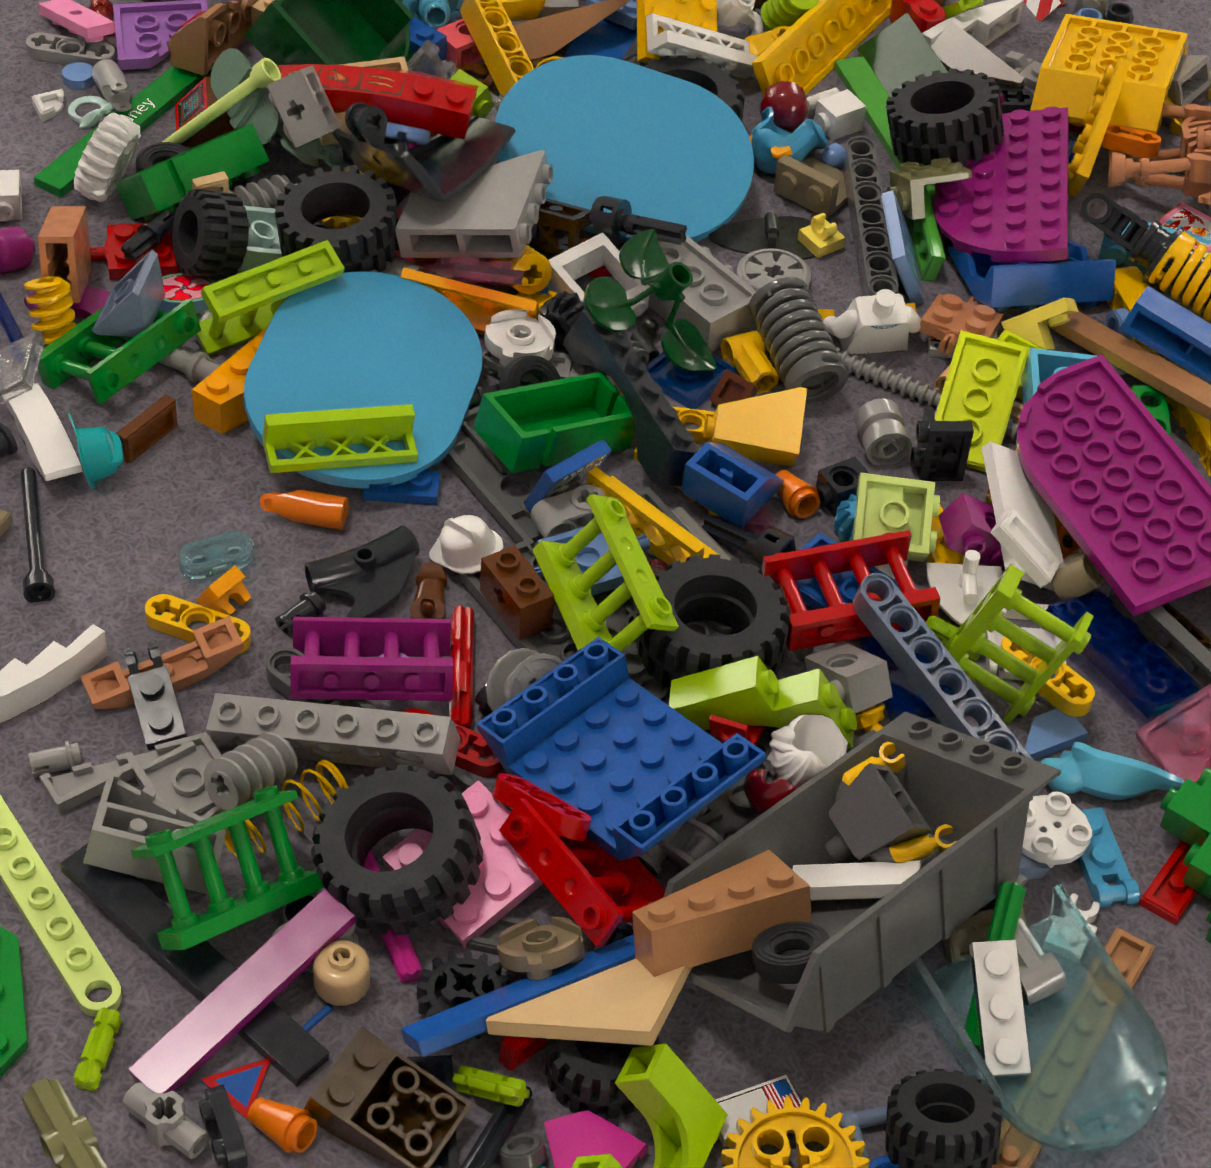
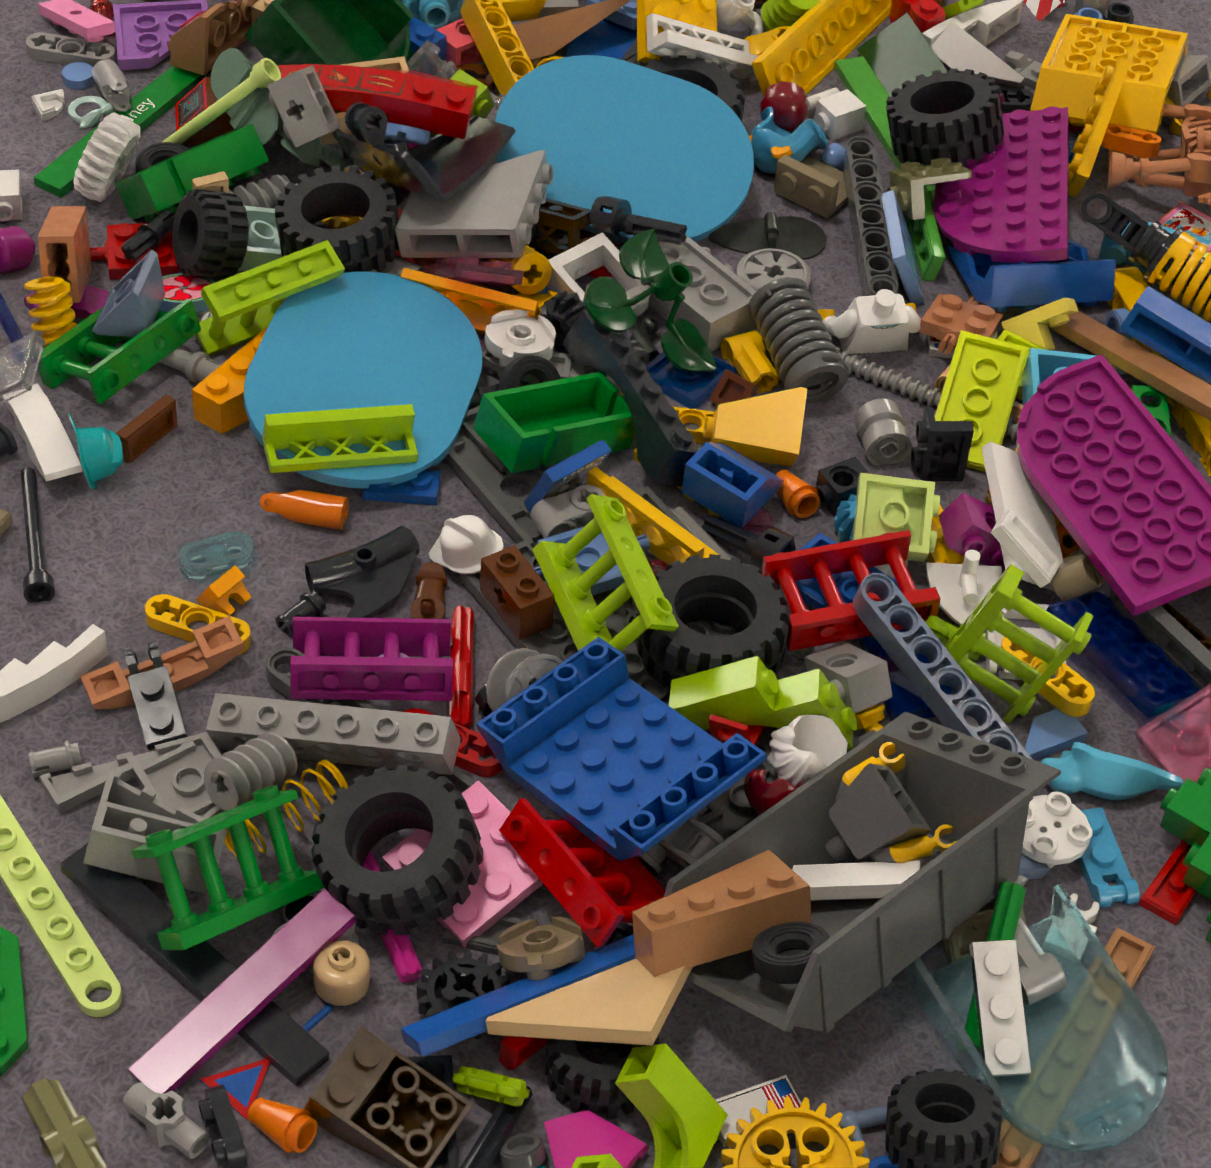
(97, 1049): lime axle -> none
(558, 814): red beam -> none
(821, 236): light yellow tile -> none

